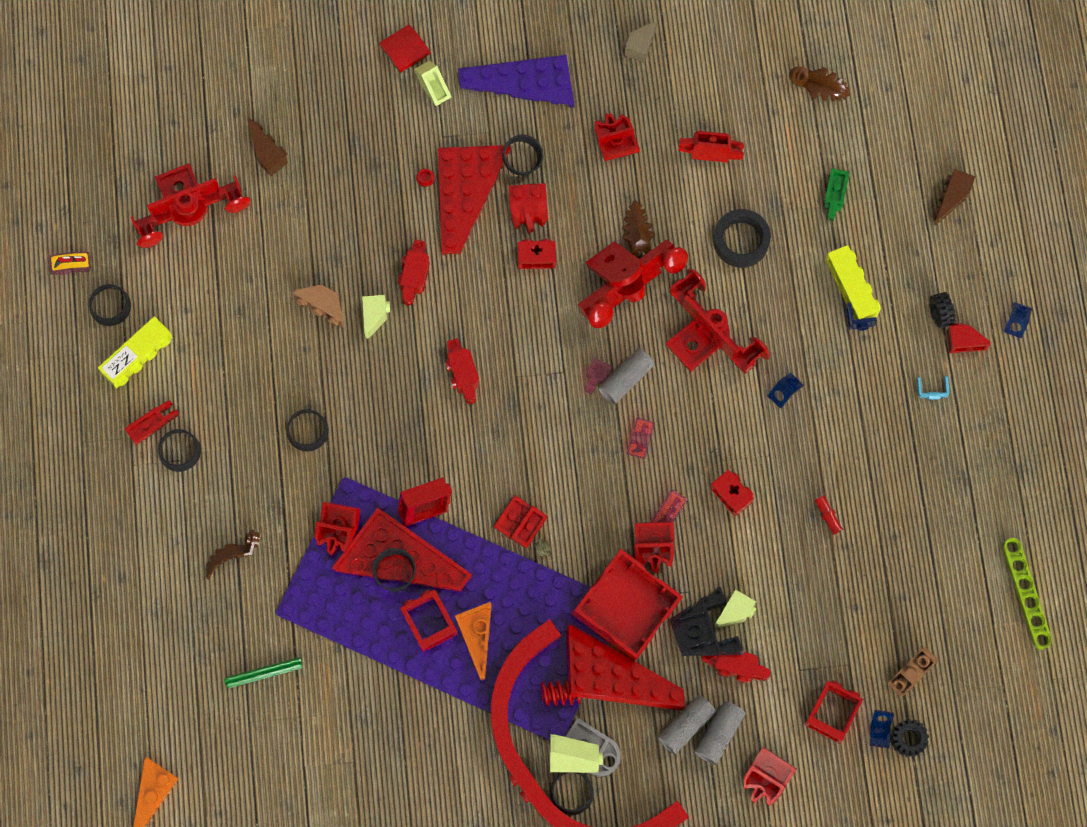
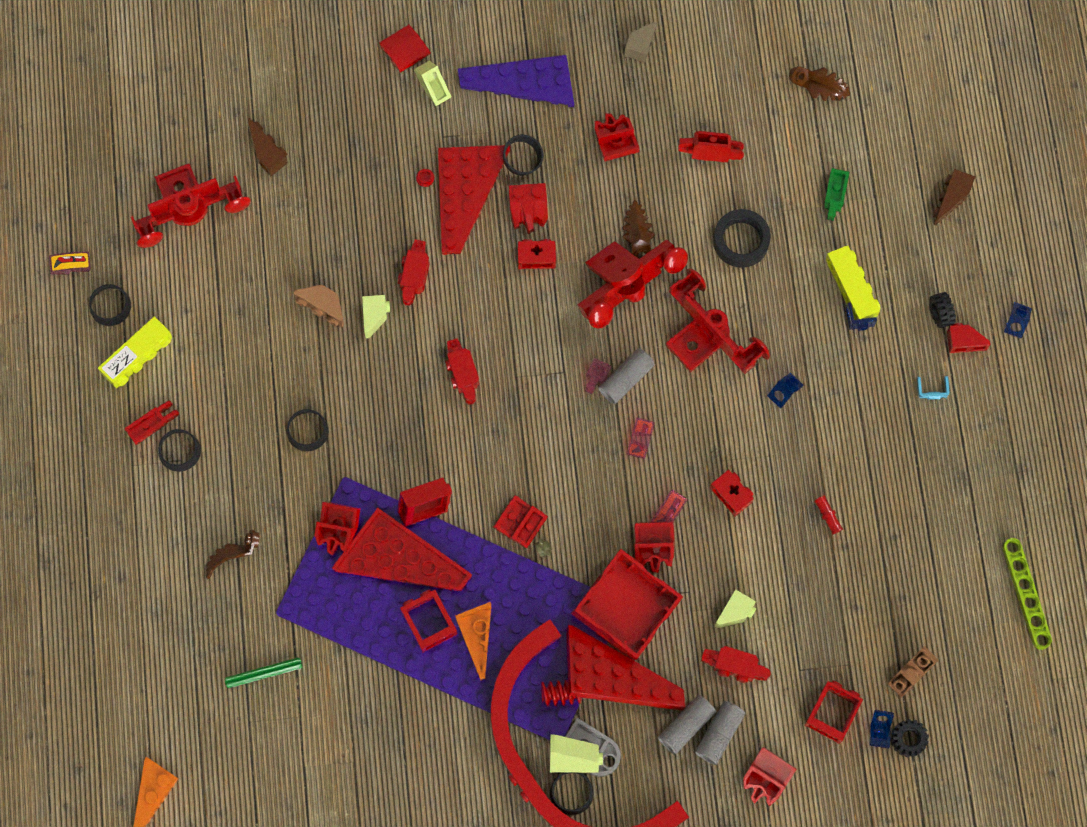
(393, 551): black tyre -> none
(695, 631): black wing -> none

